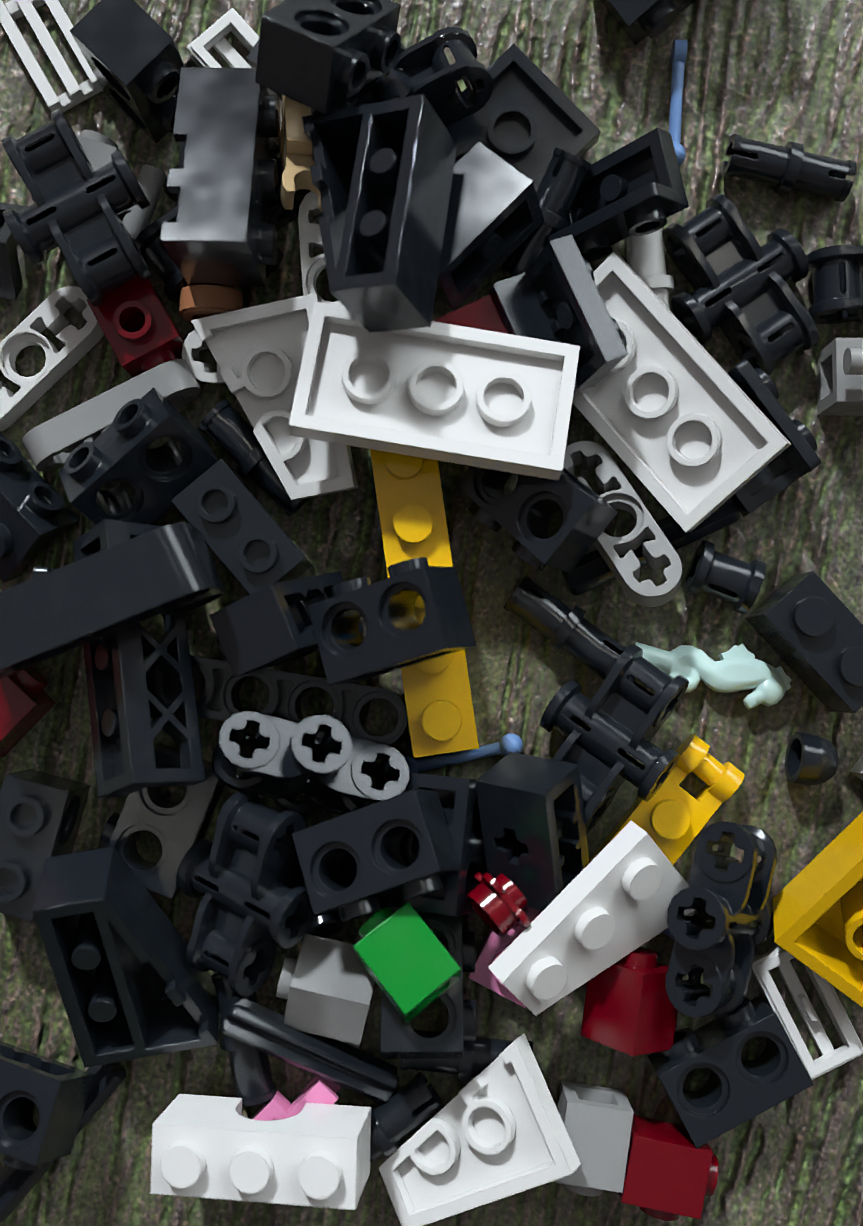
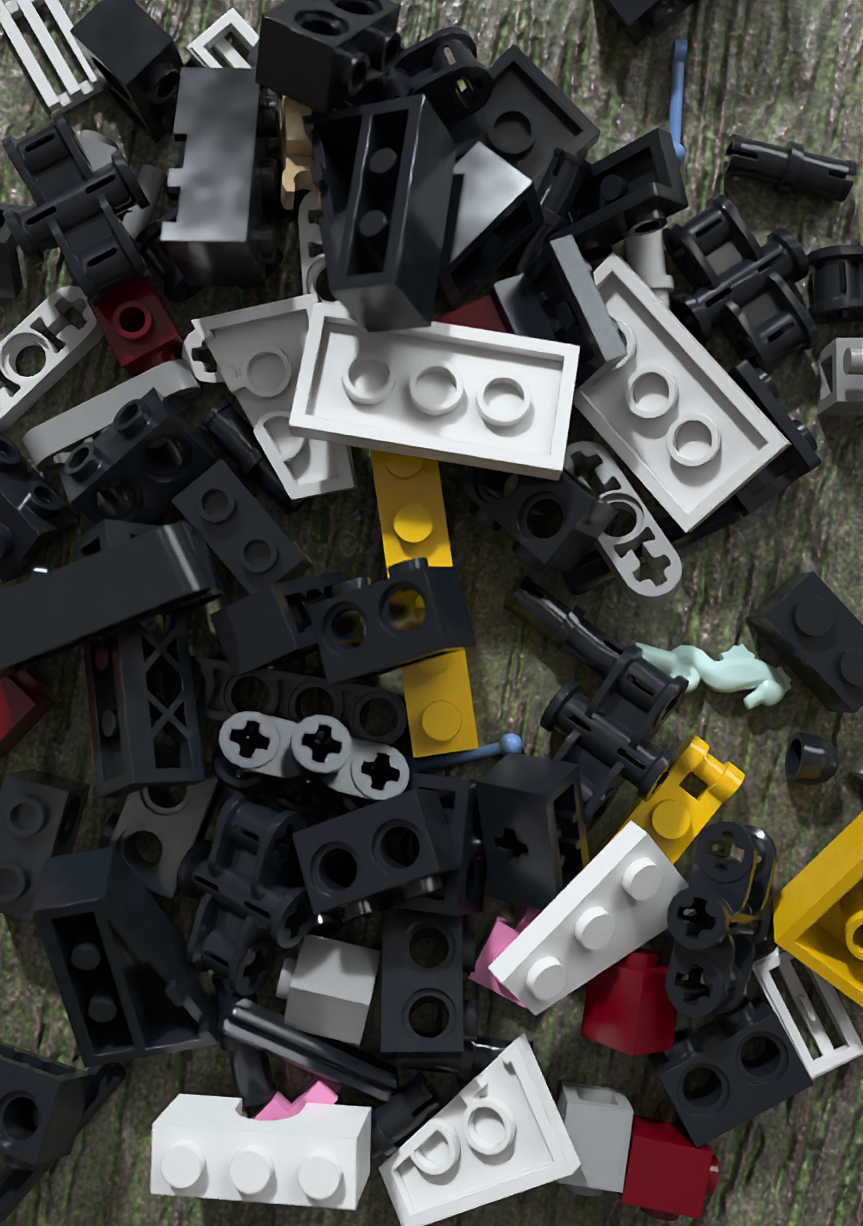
(208, 300): nougat tile -> none
(405, 960): green brick -> none
(498, 903): dark red plate -> none
(724, 577): black bush -> none

